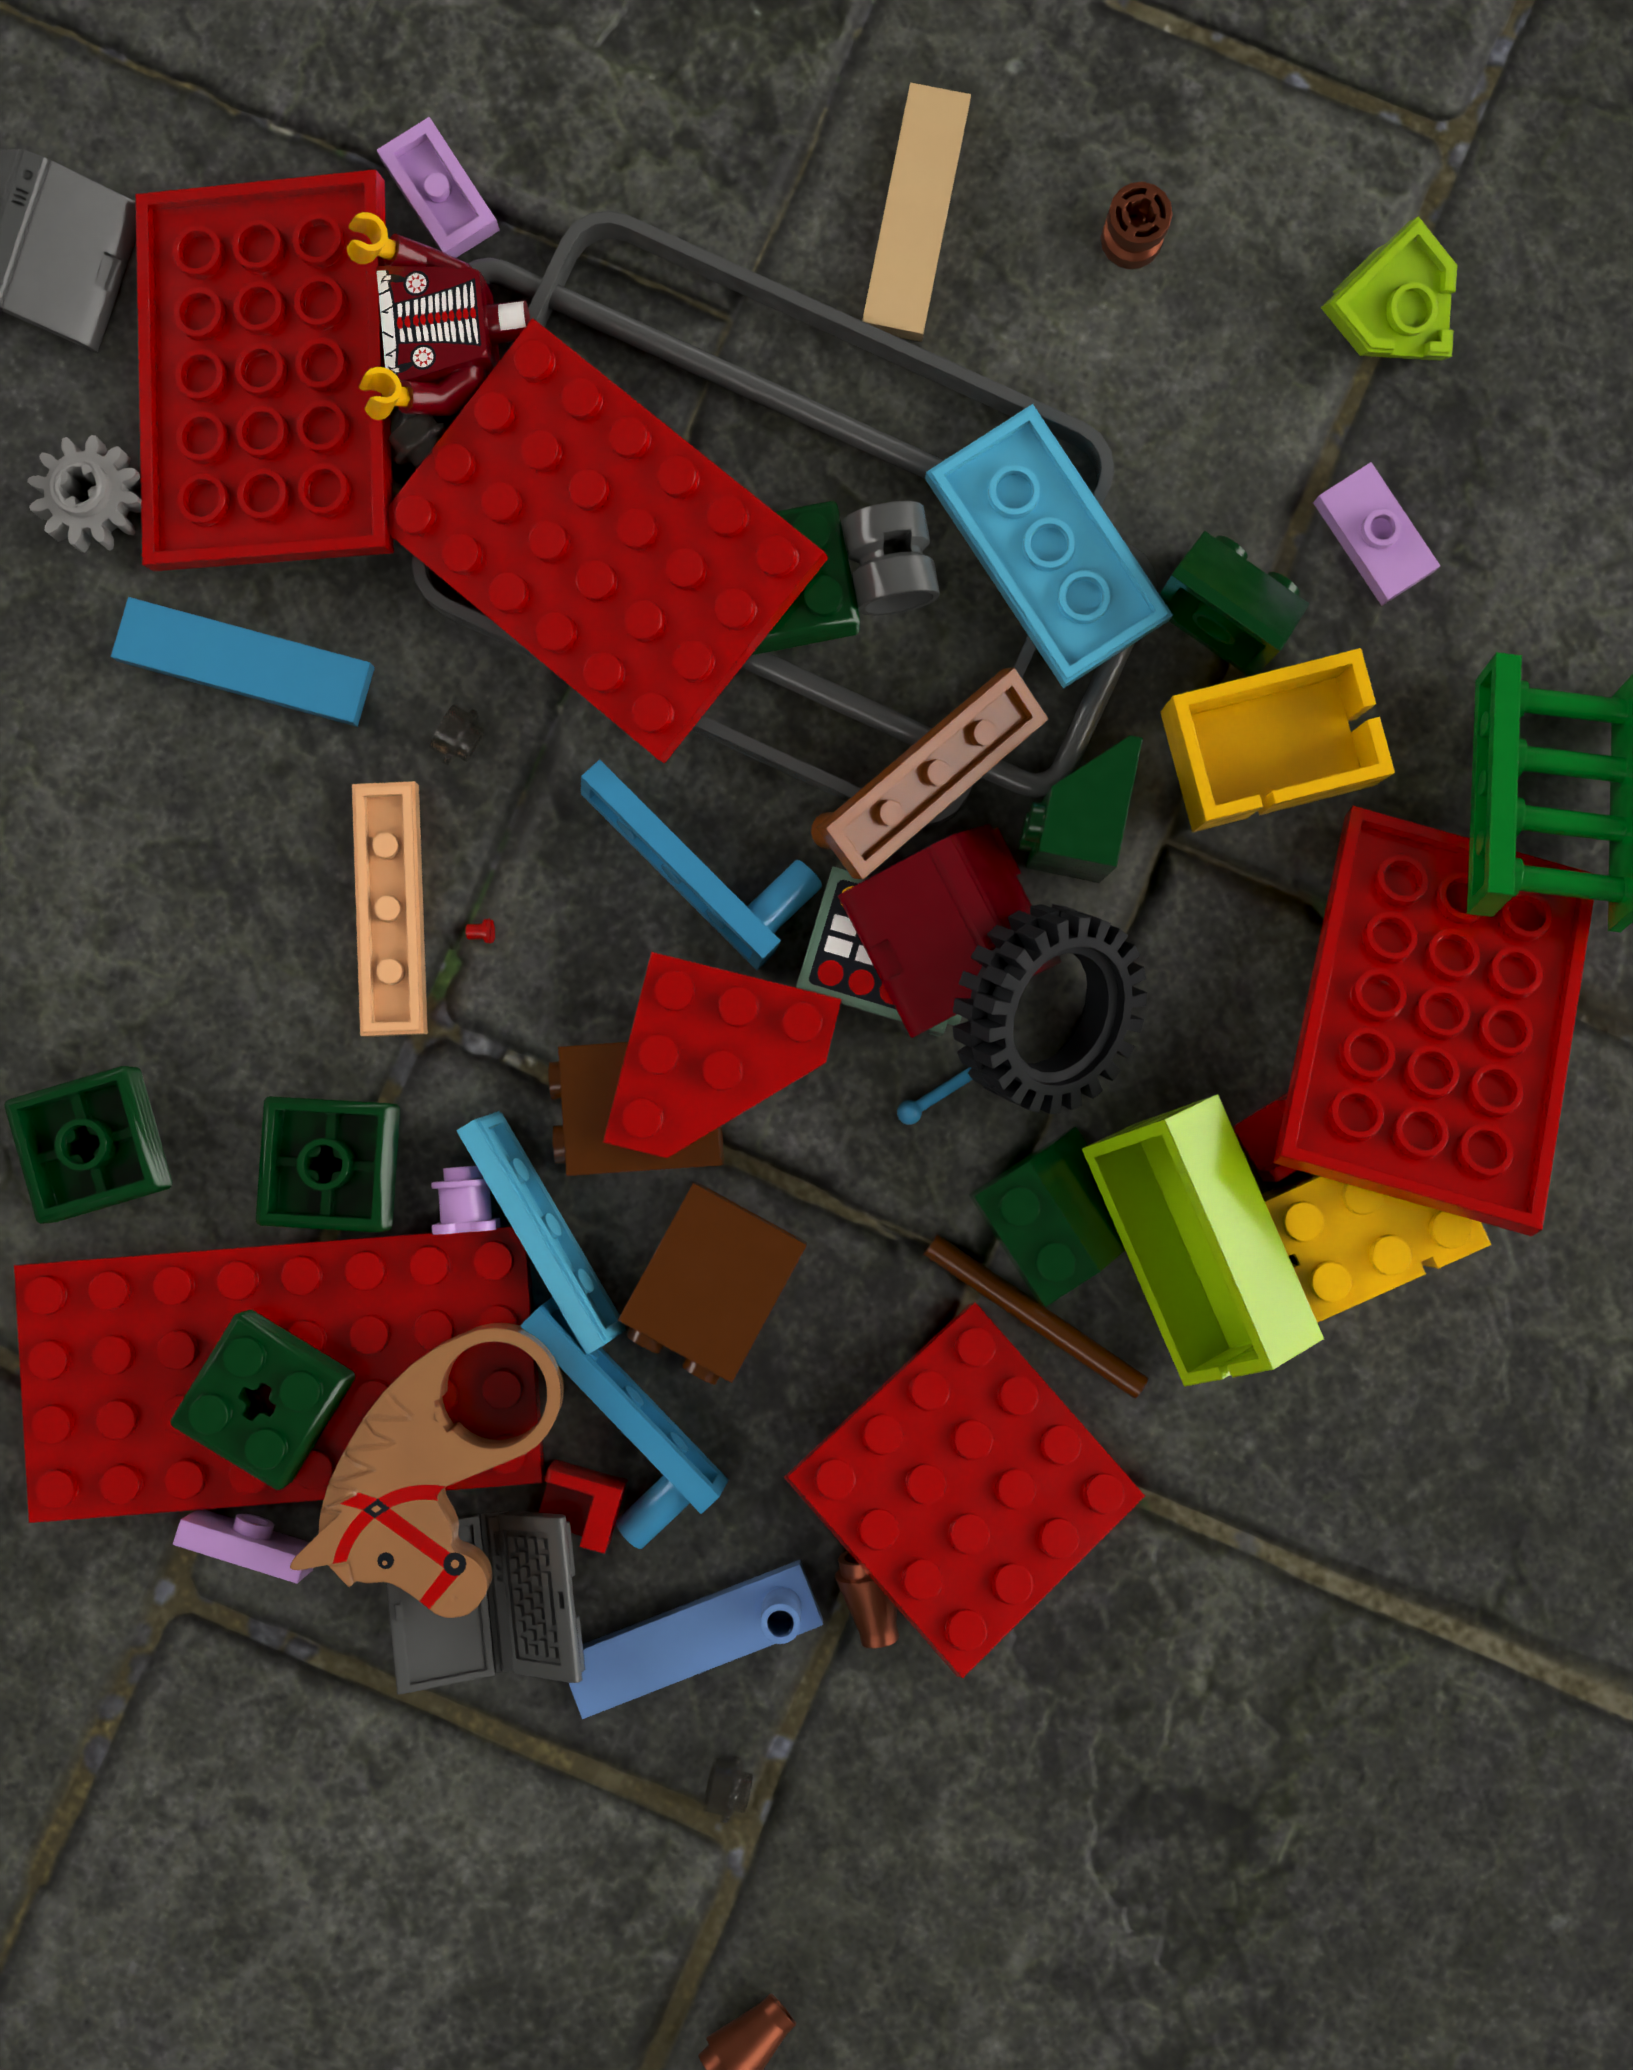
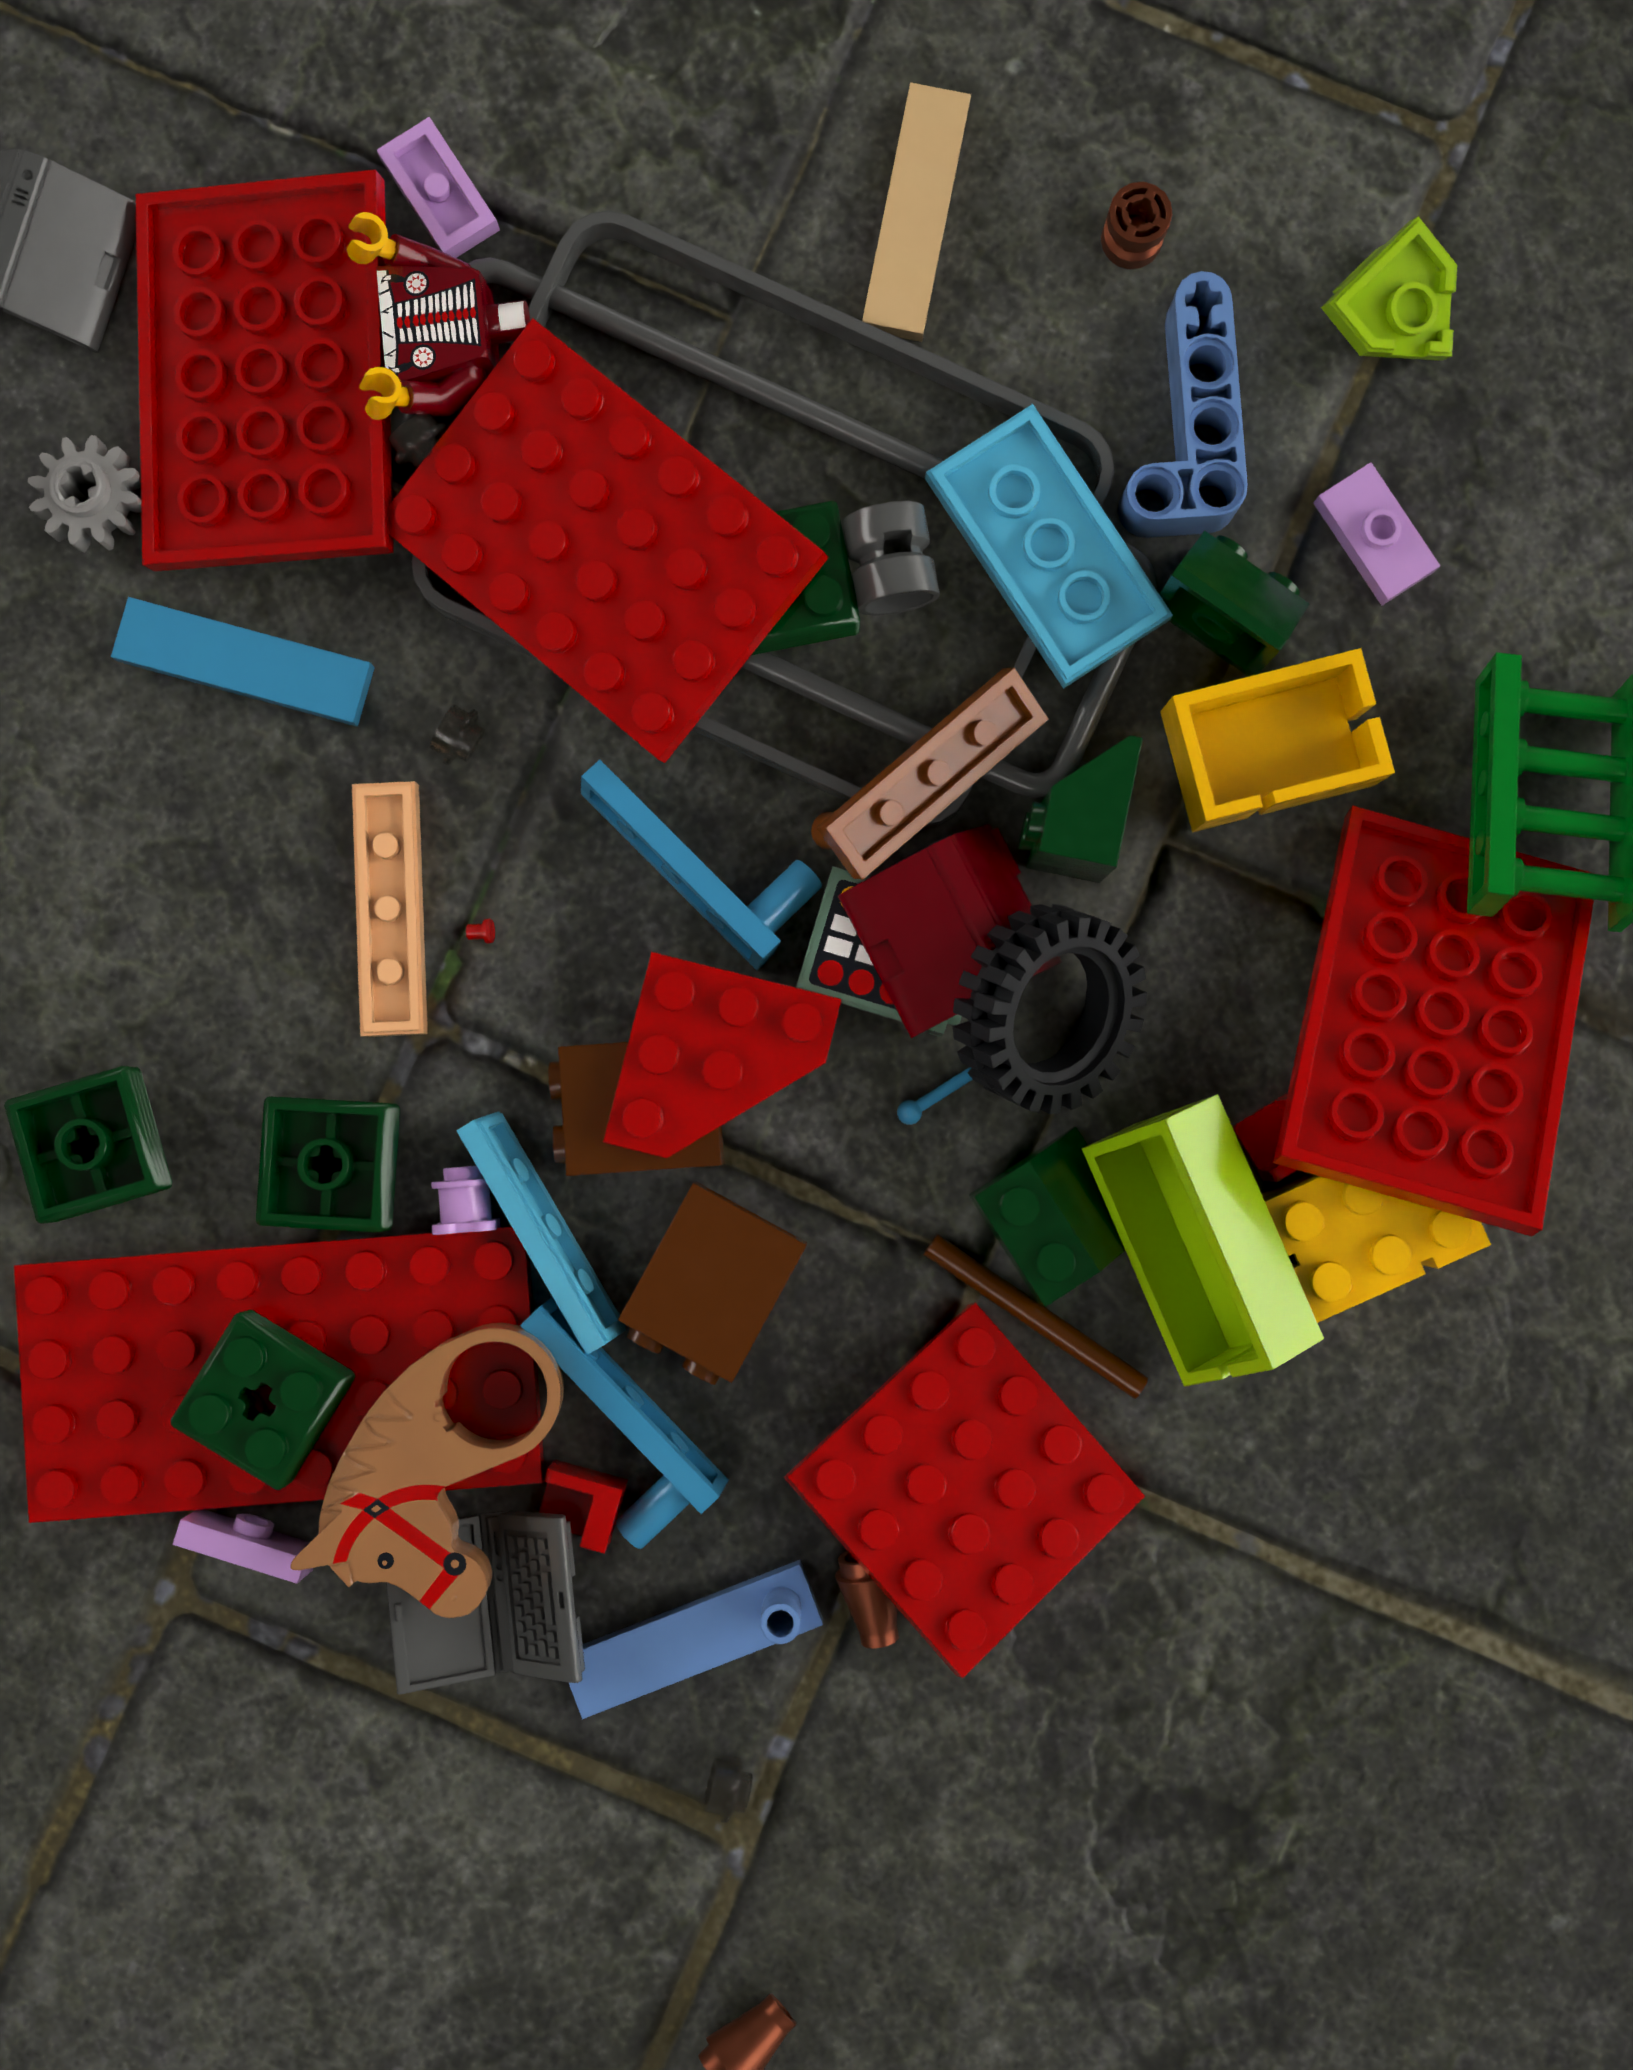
(1194, 405): none -> medium blue beam

